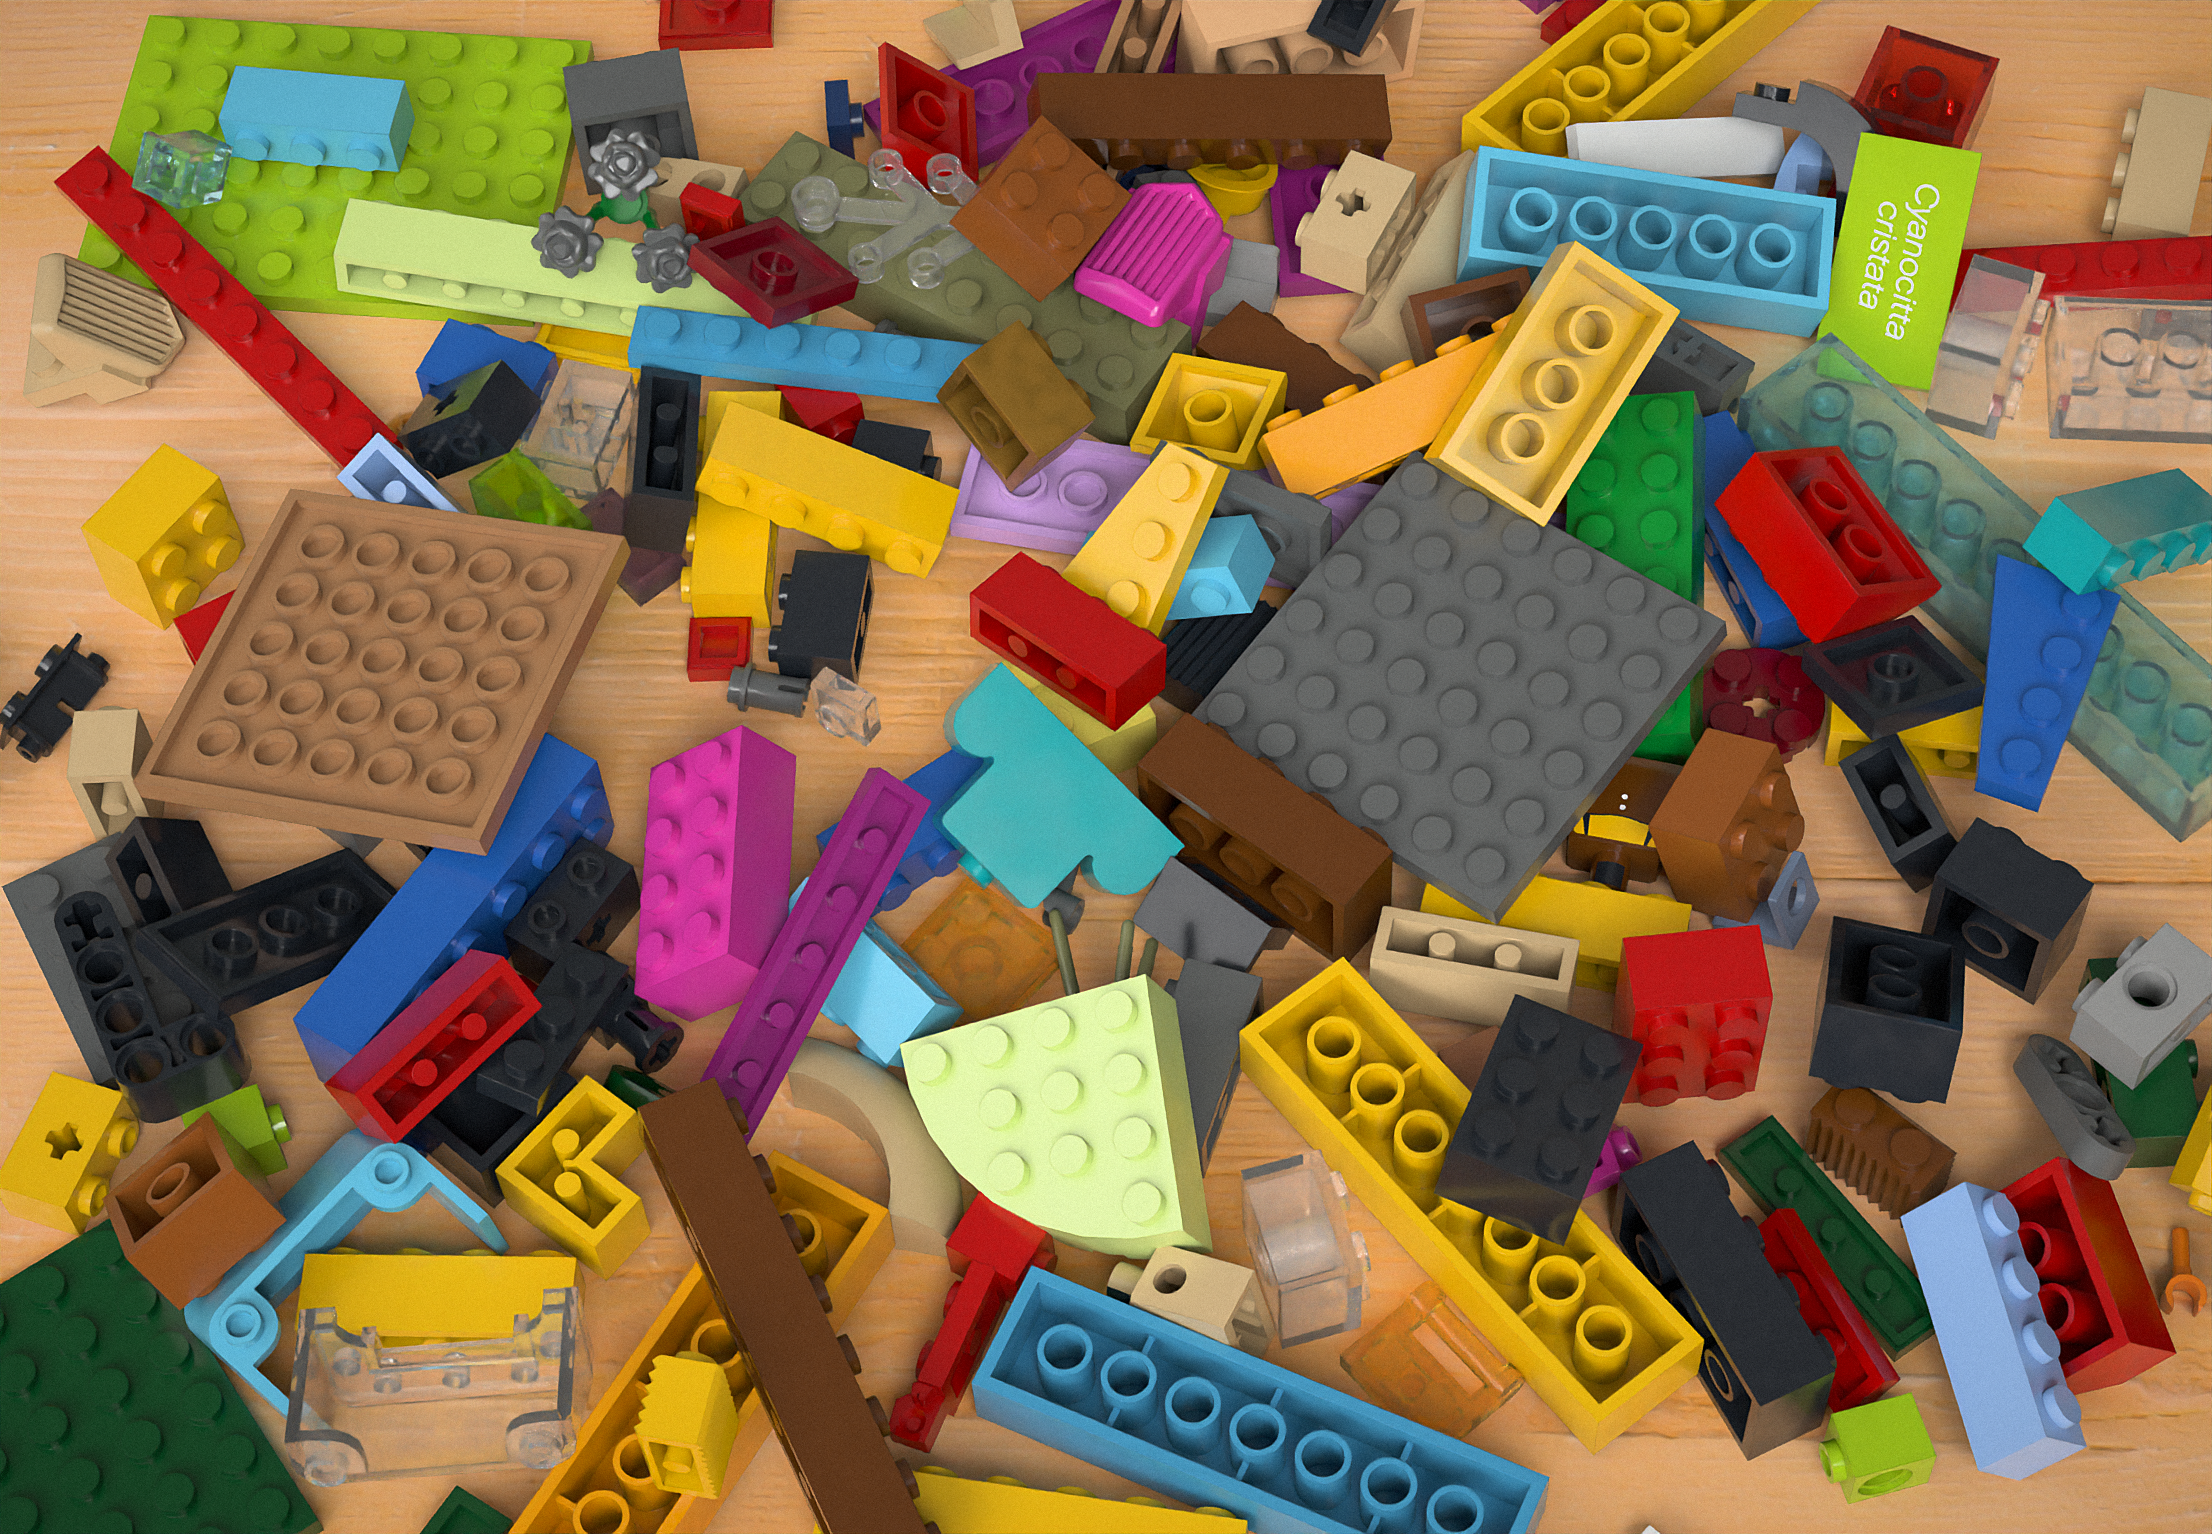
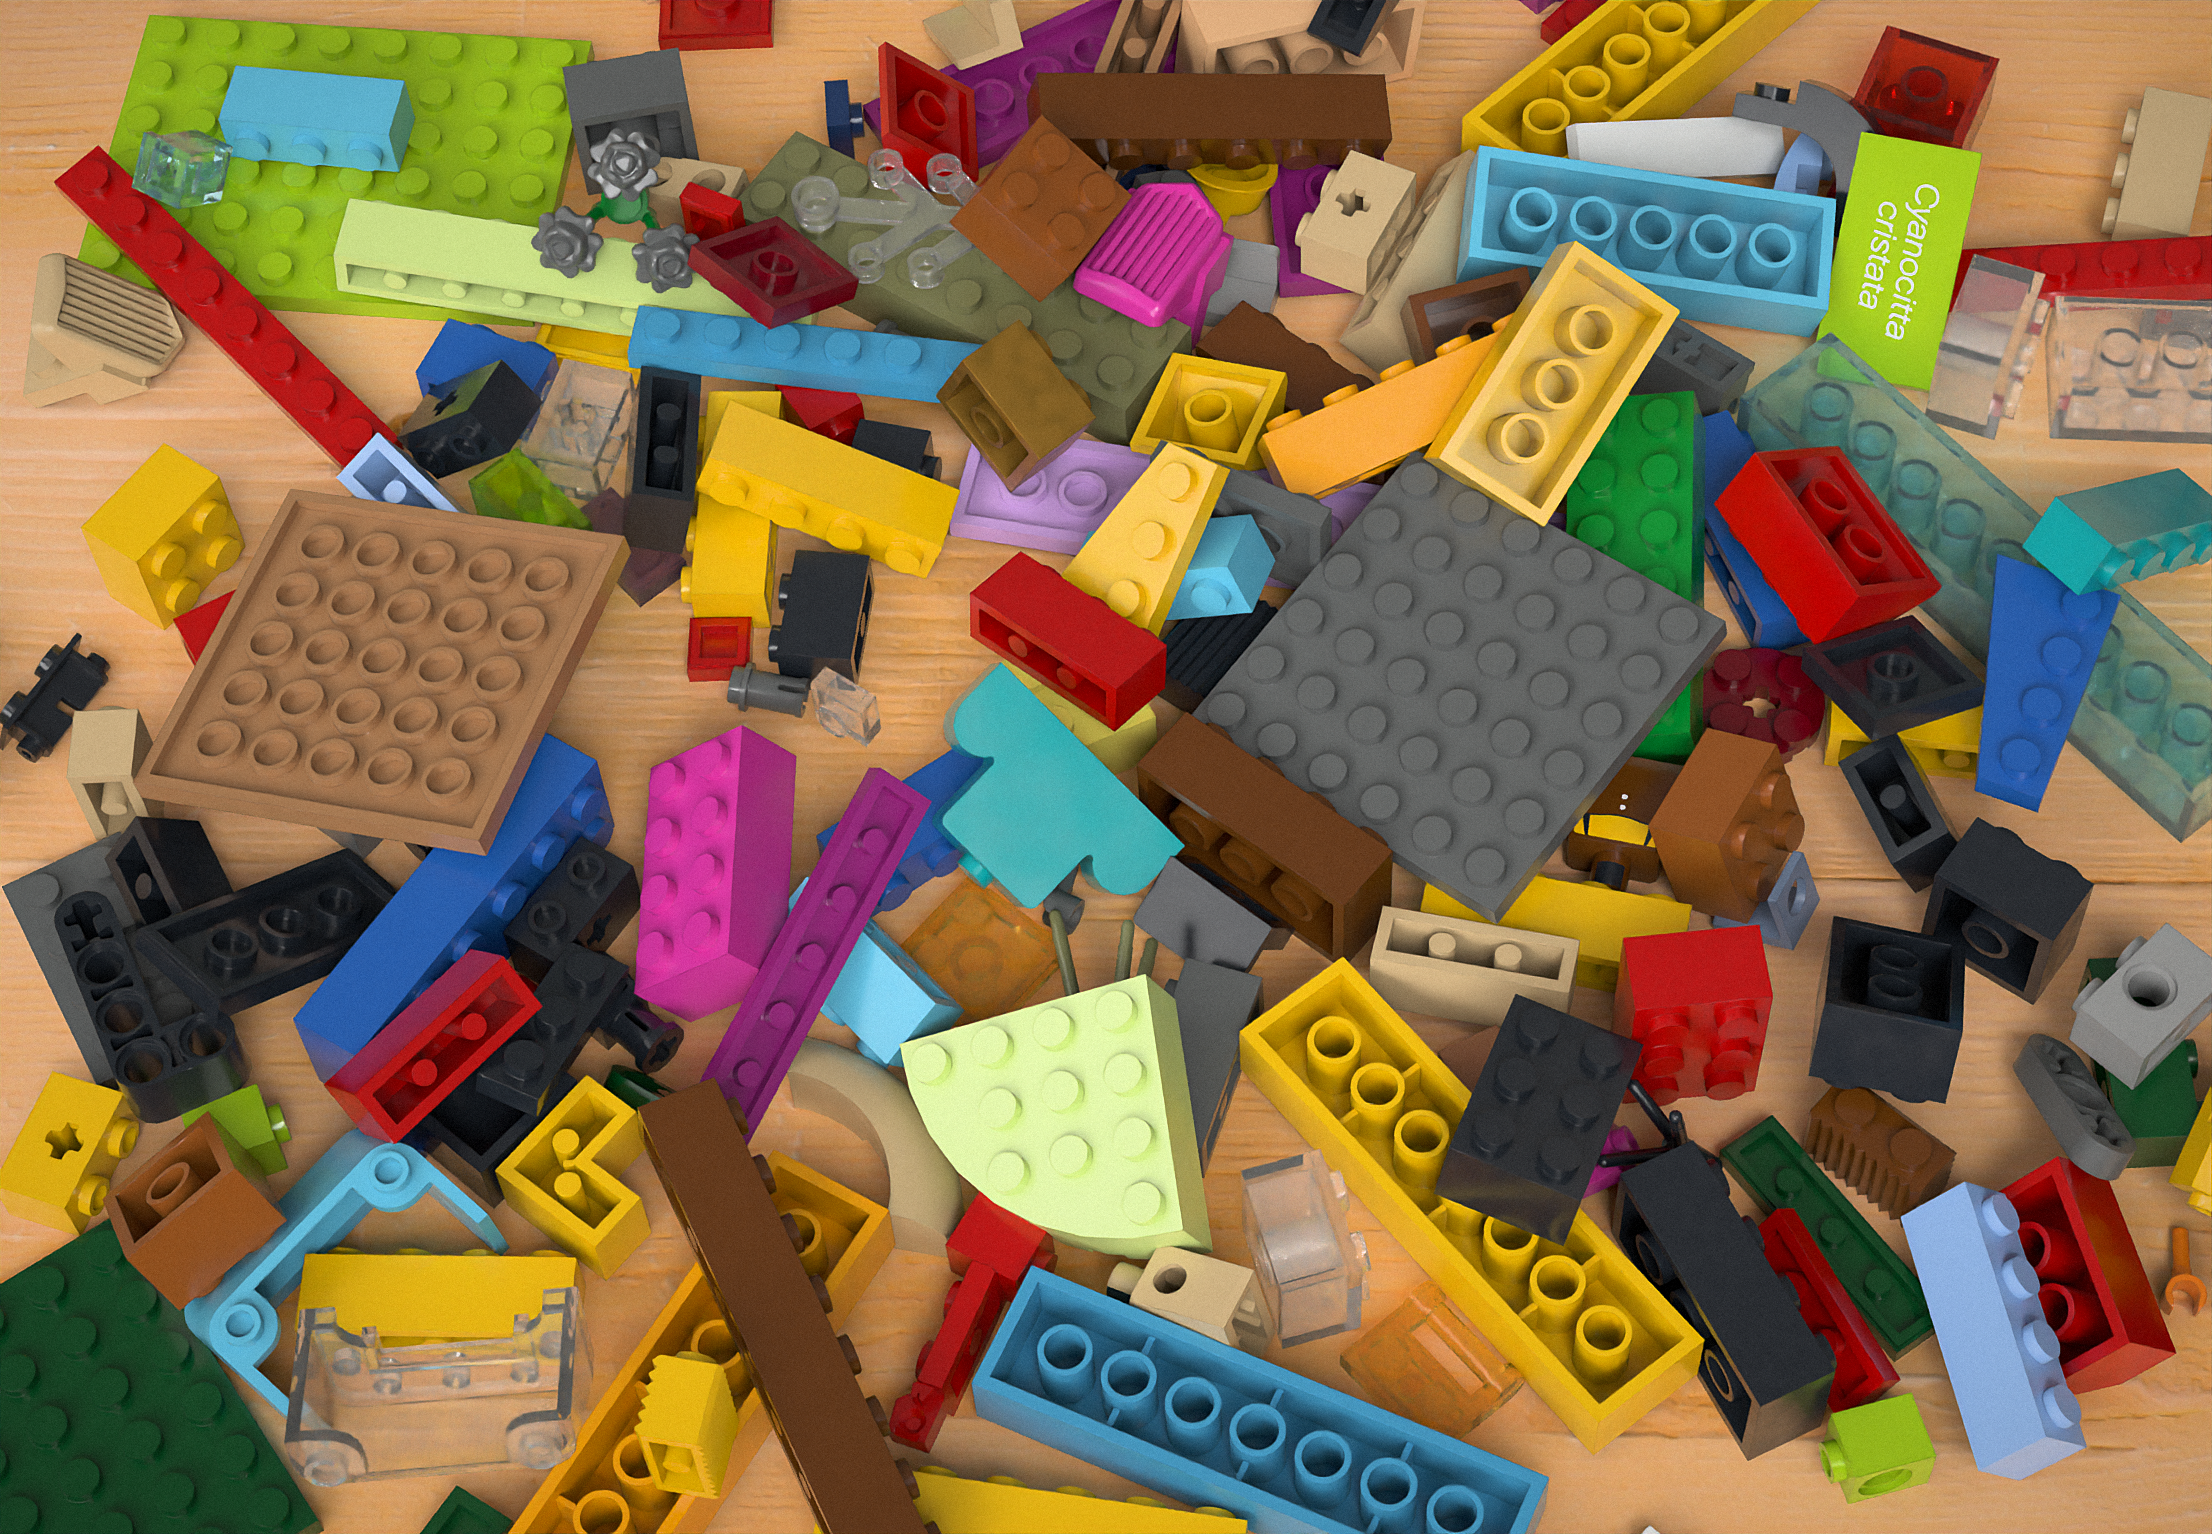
(1671, 1129): none -> black plant

